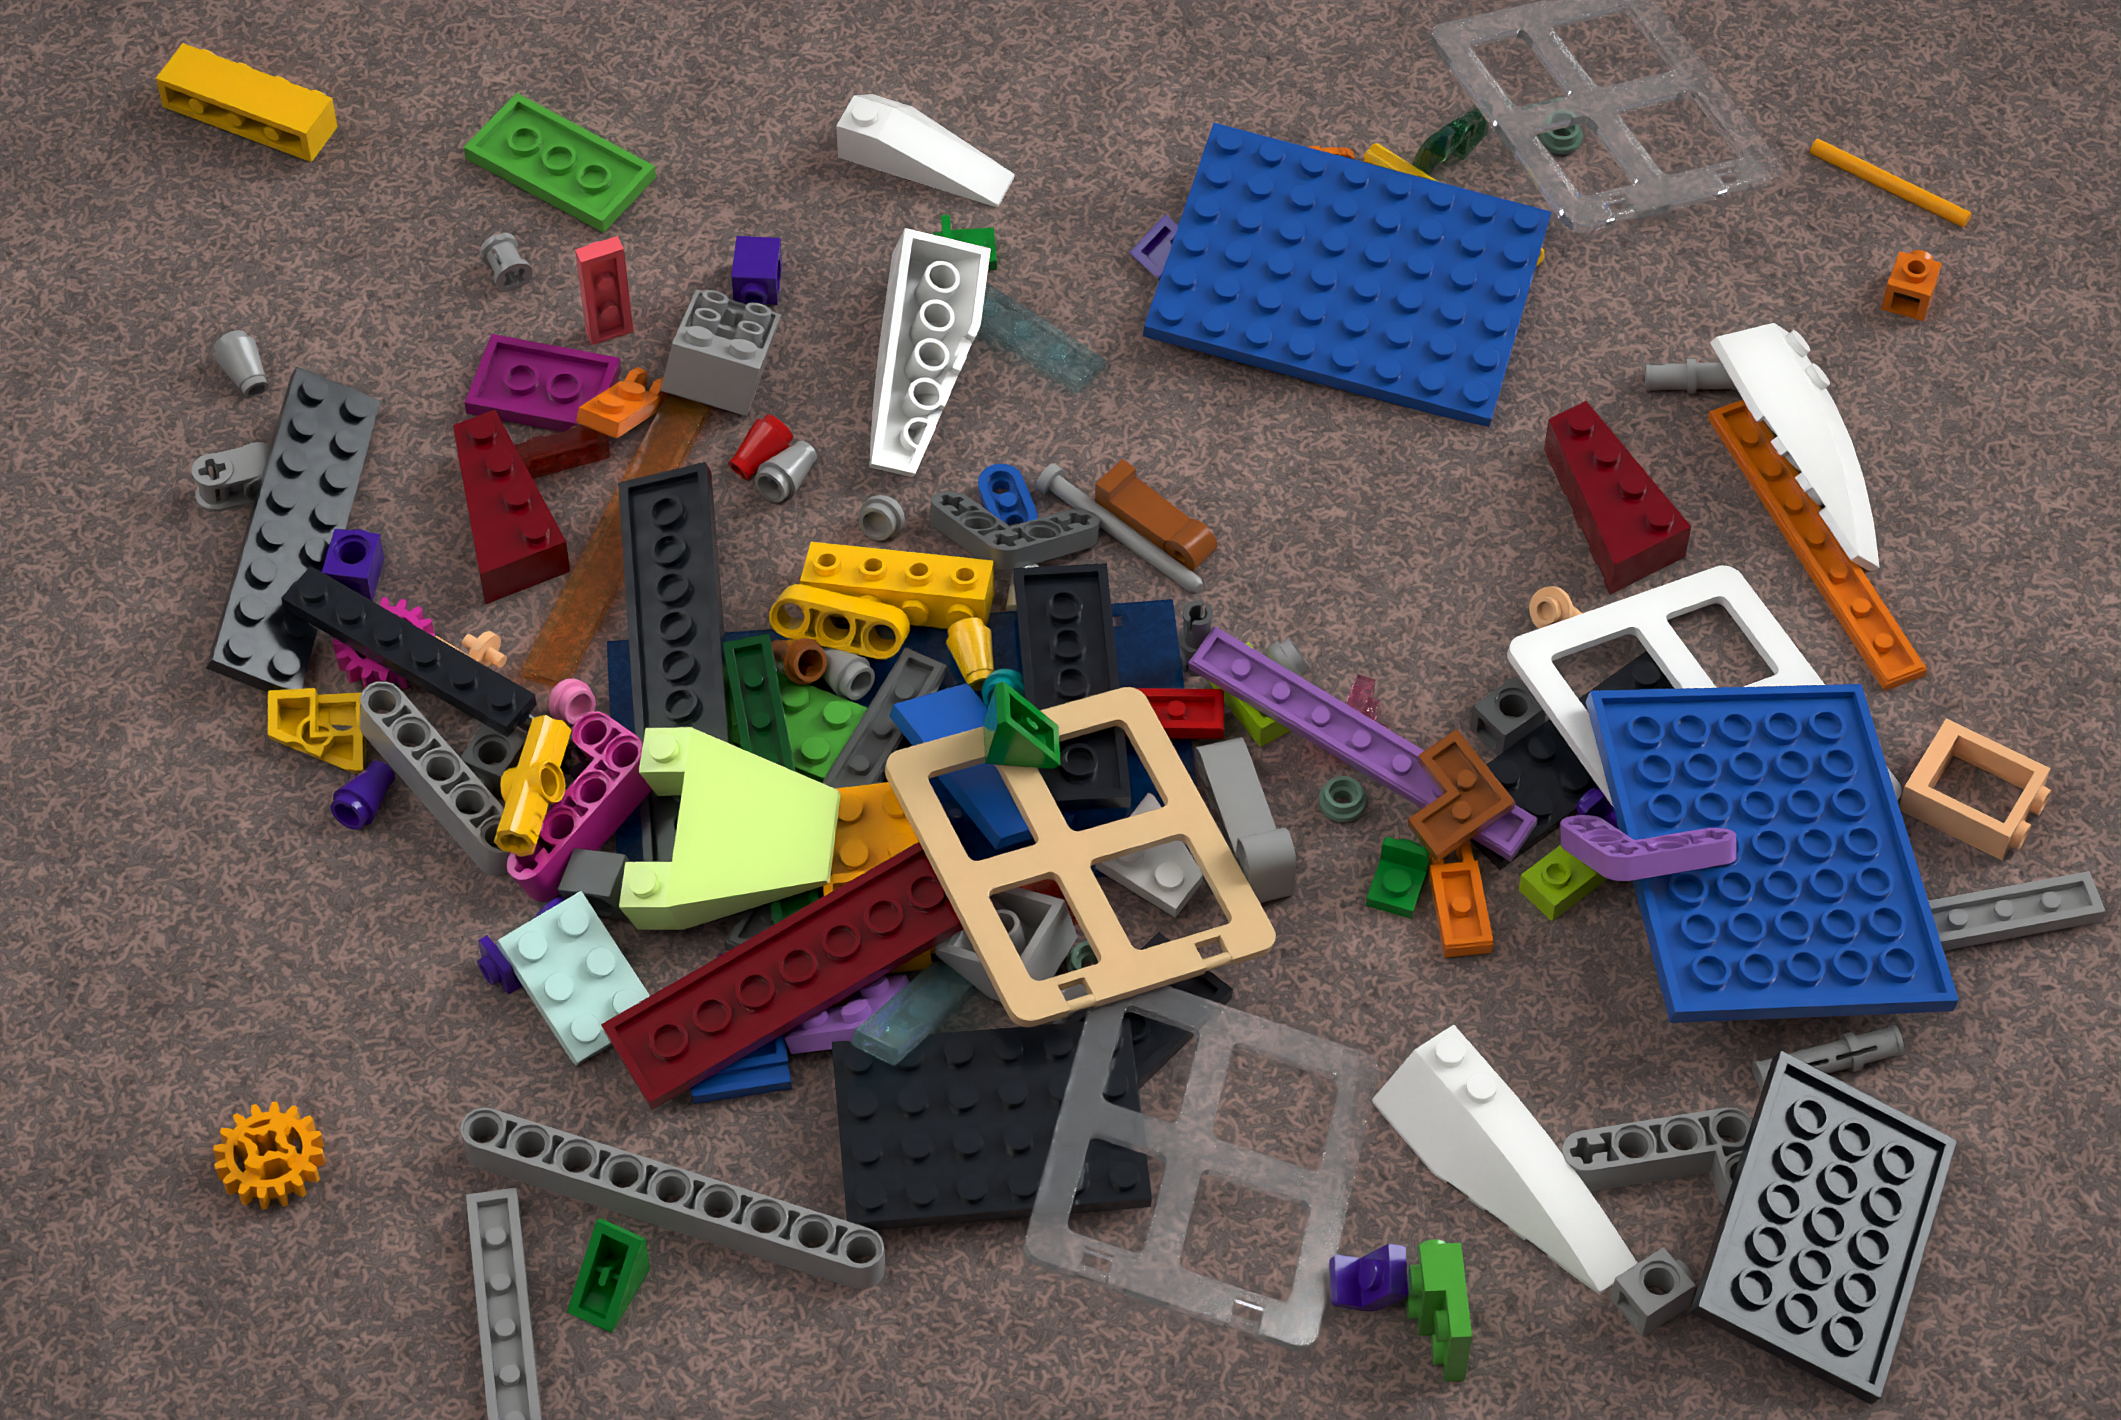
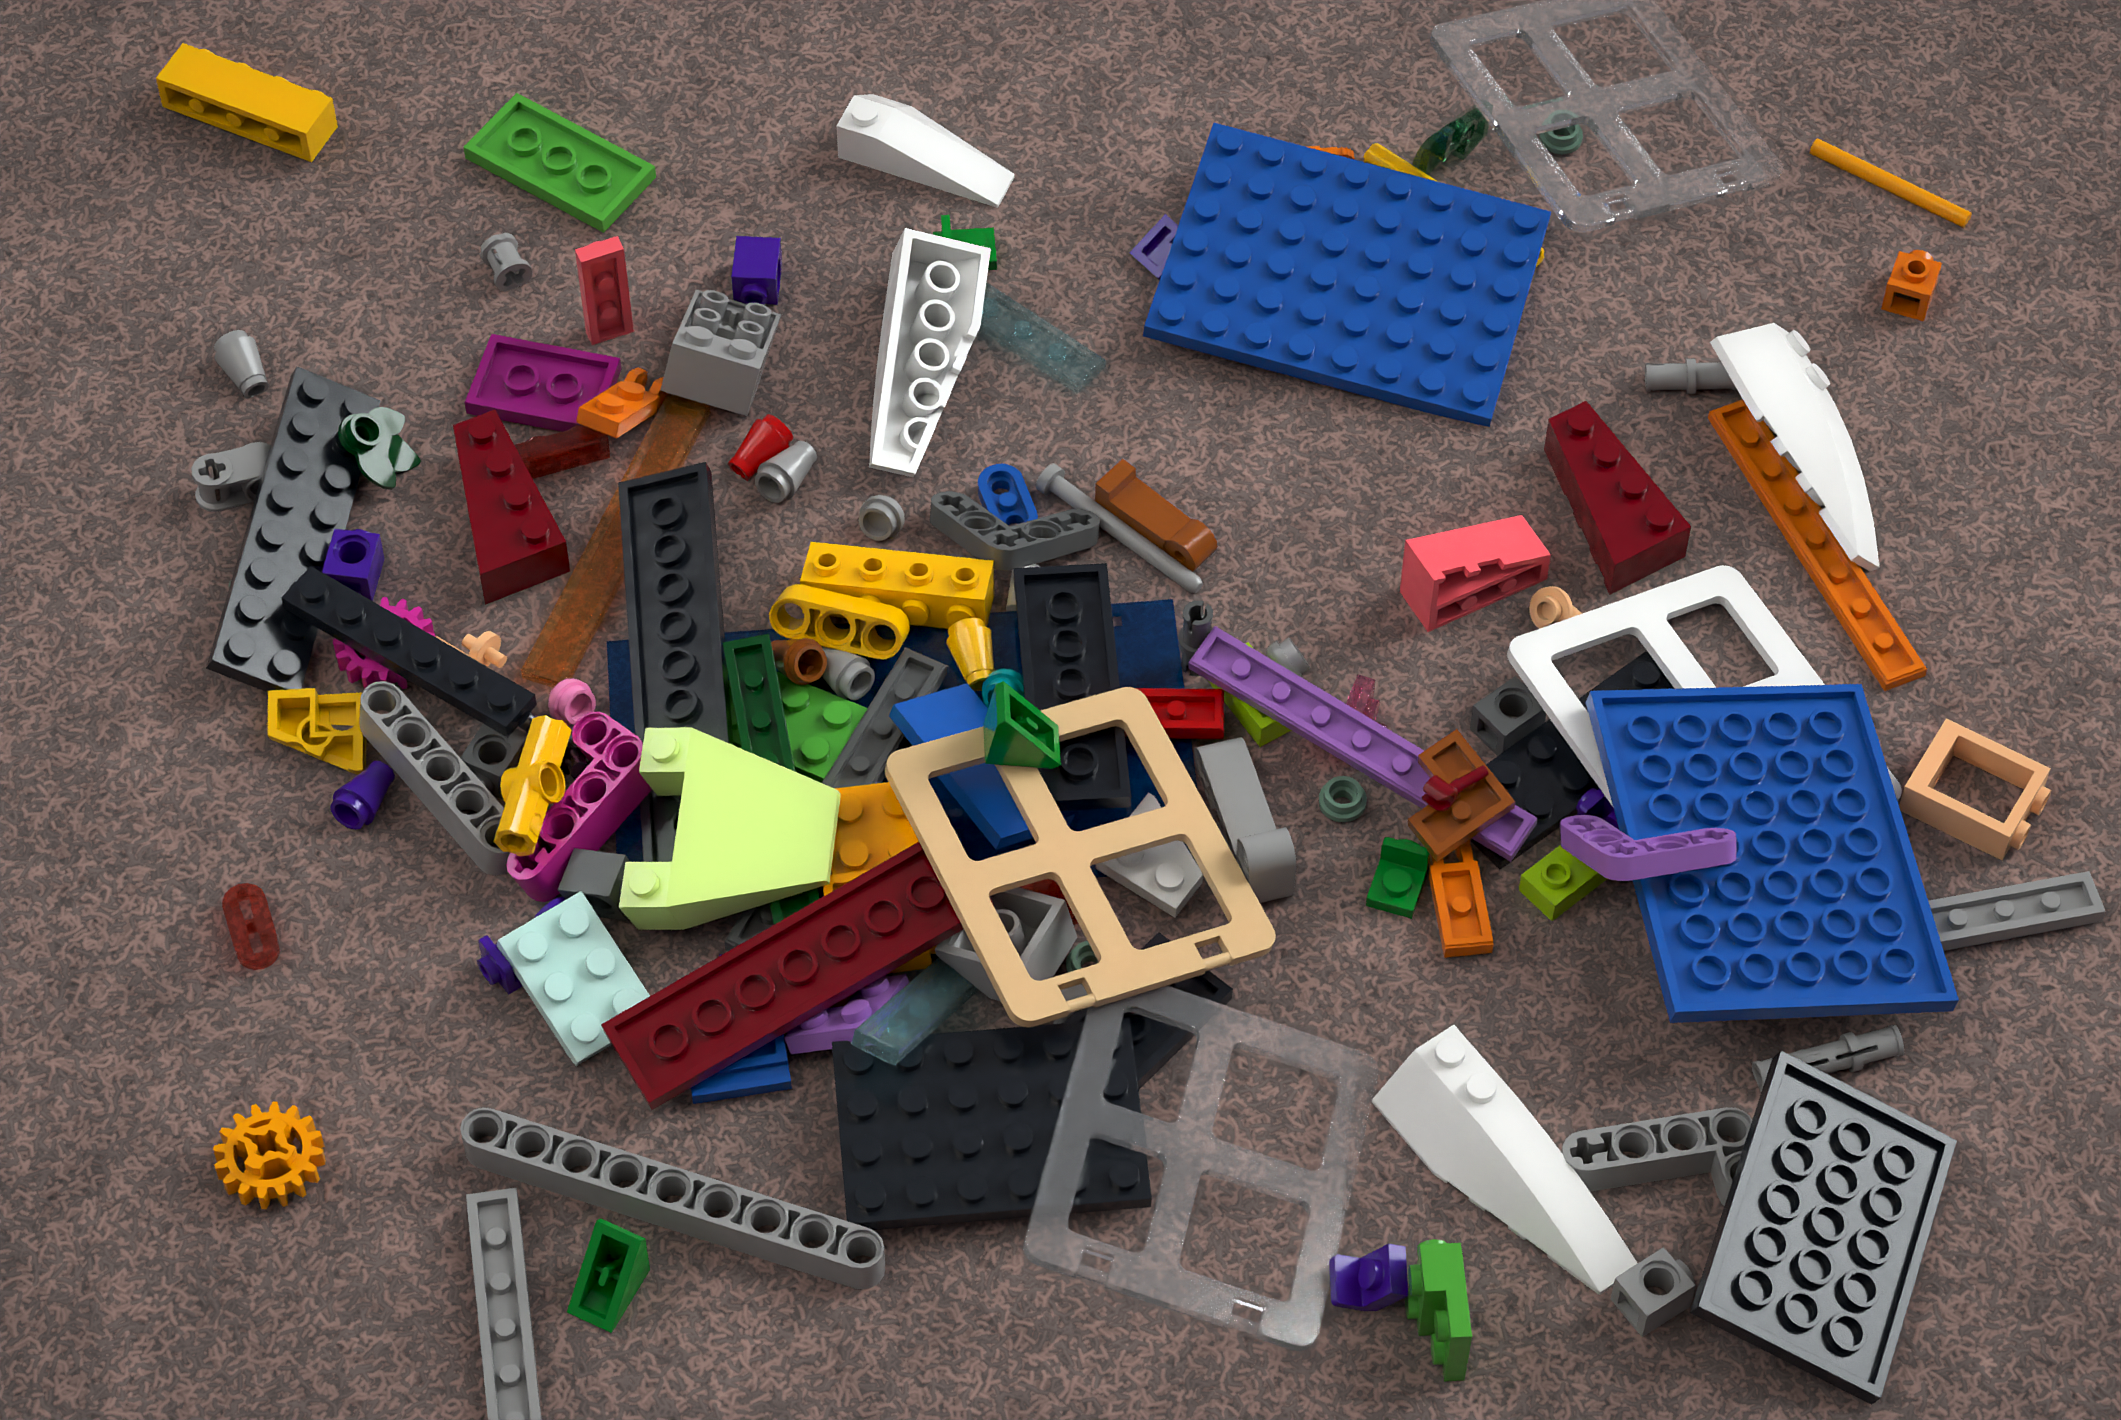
(241, 928): none -> clear red beam
(377, 445): none -> plate
(1442, 795): none -> dark red hand
(1470, 568): none -> coral wedge

